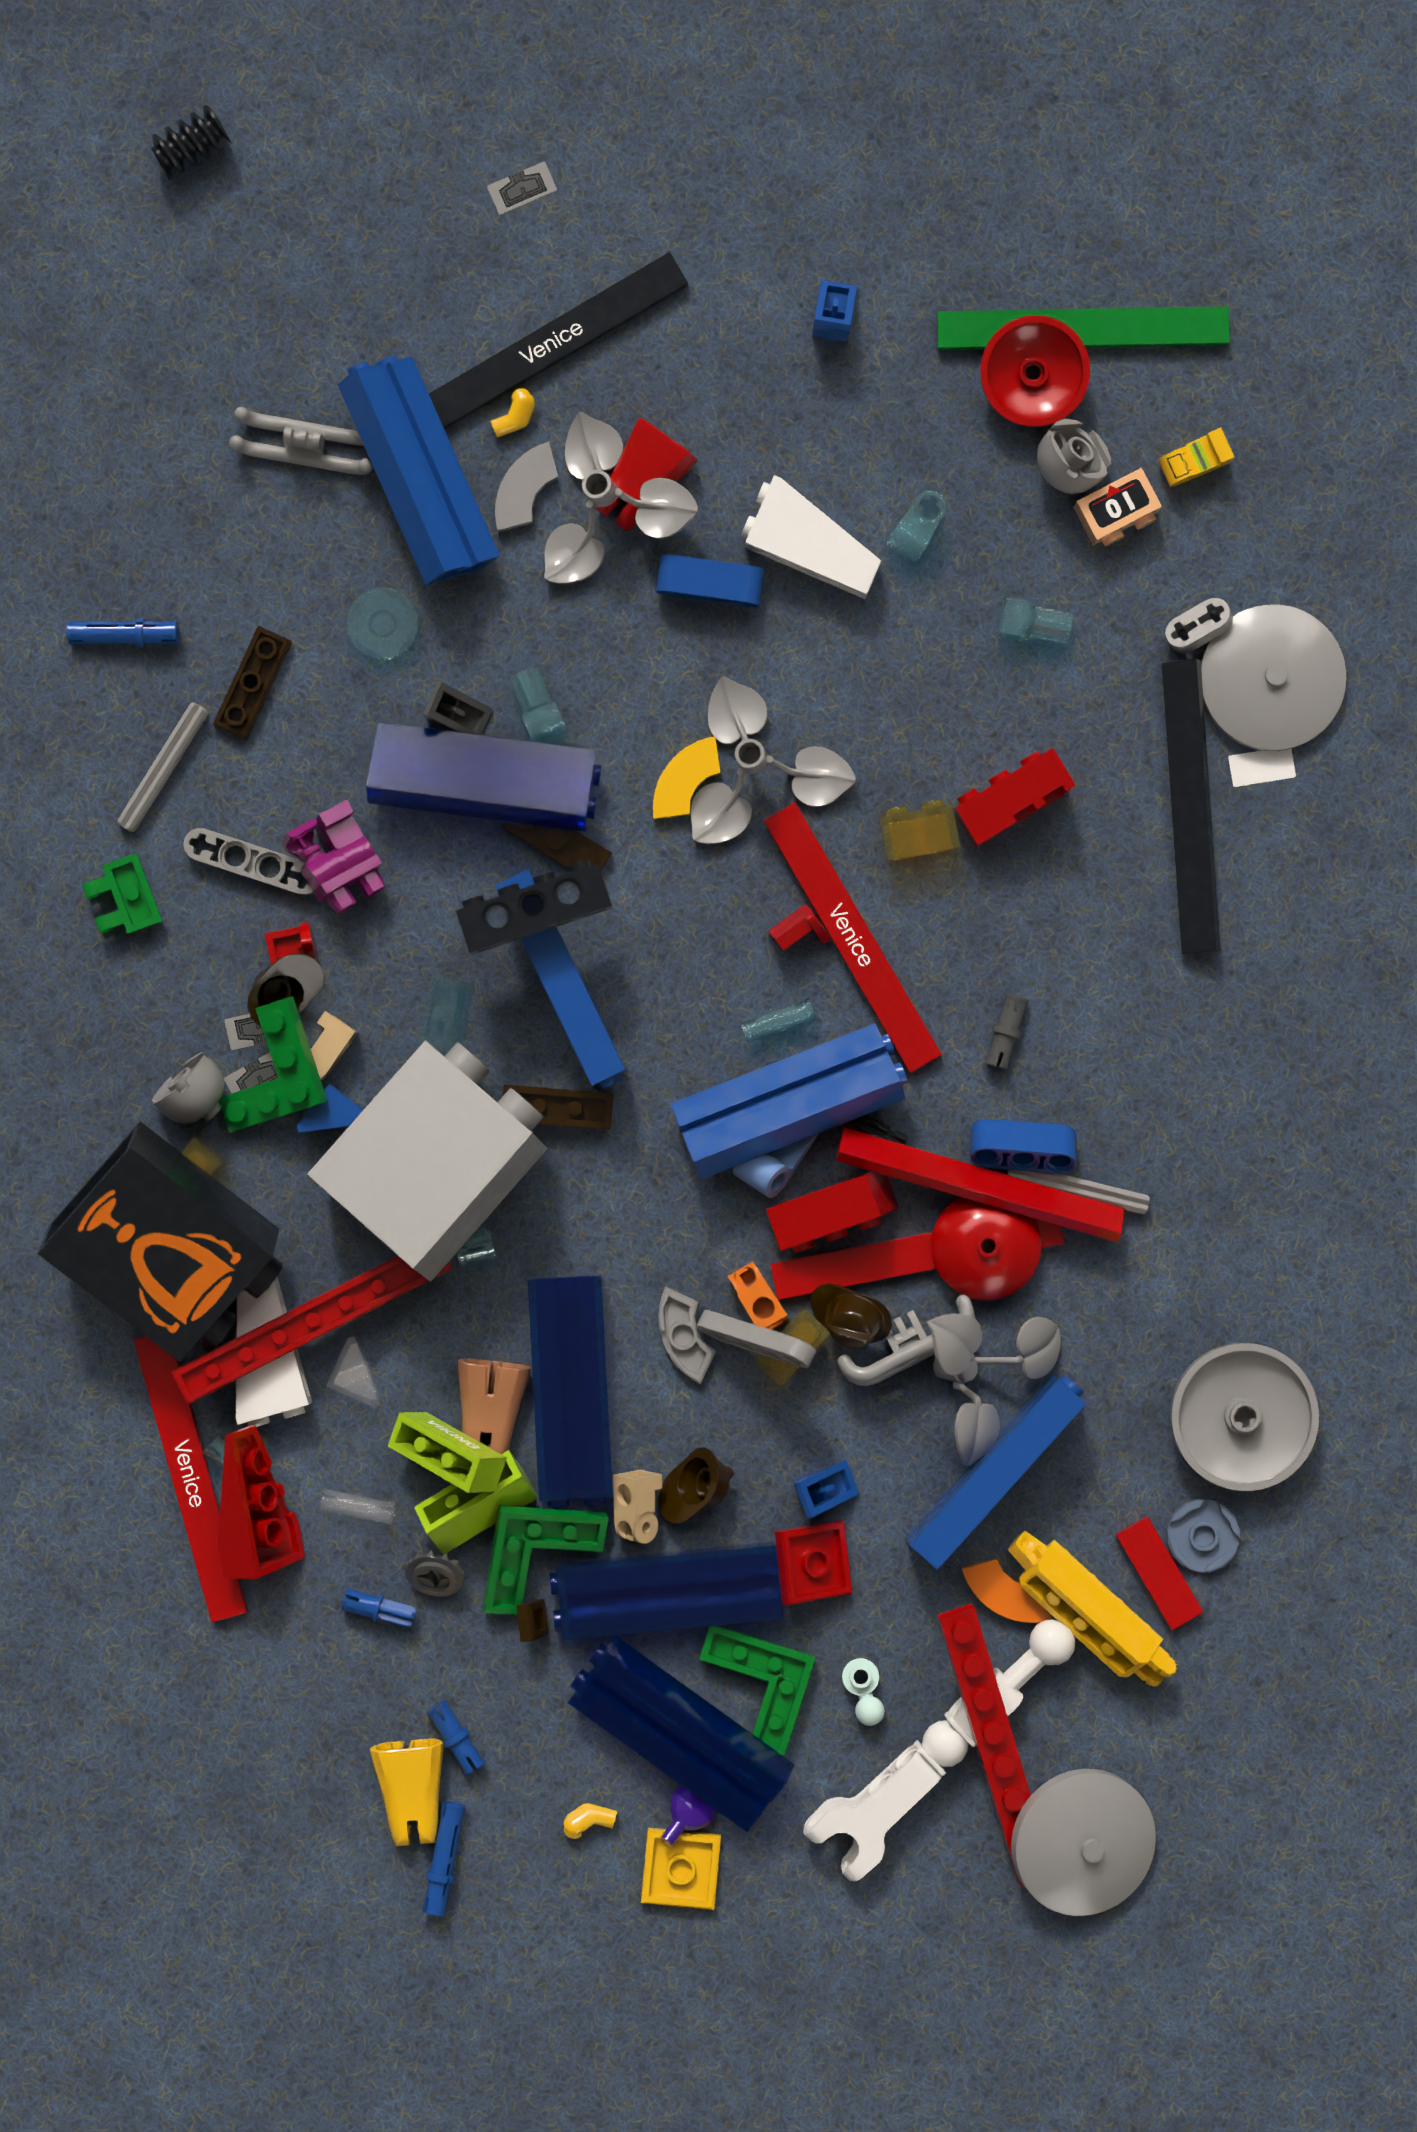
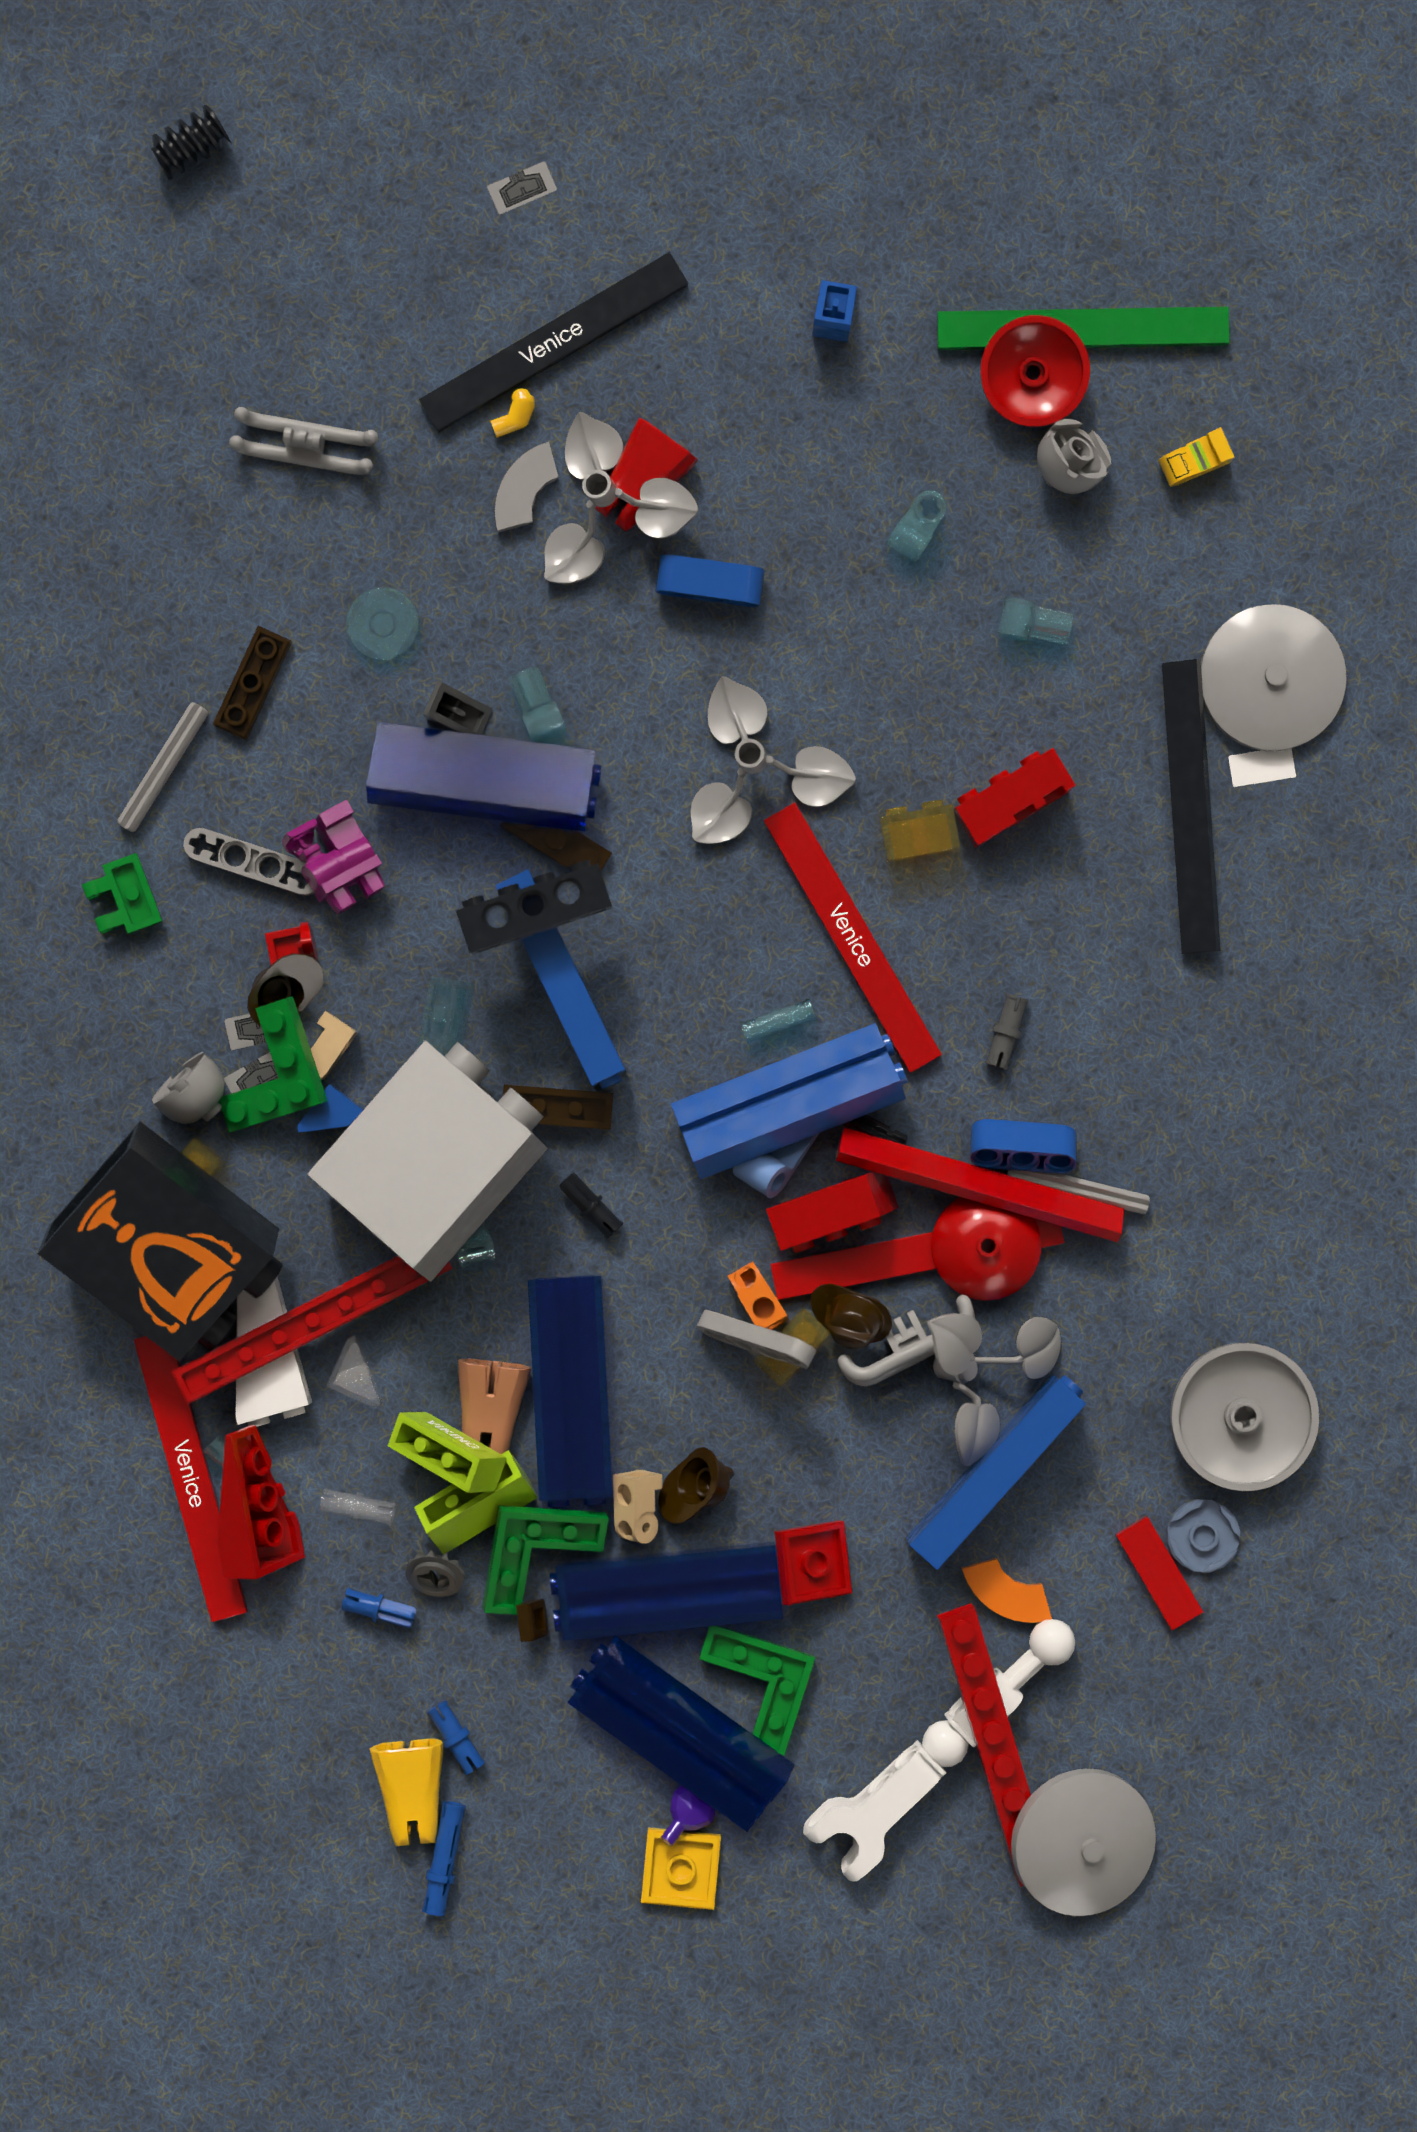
(131, 632): blue pin -> none
(418, 469): blue brick -> none
(585, 1817): yellow arm -> none
(590, 1205): none -> black axle
(681, 1336): light grey tile -> none
(683, 776): yellow tile -> none
(797, 926): red tile -> none
(807, 540): white slope -> none
(825, 1488): blue slope -> none
(869, 1708): light aqua plate -> none
(1091, 1610): yellow hinge -> none
(1118, 507): brick -> none
(1199, 625): light grey beam -> none

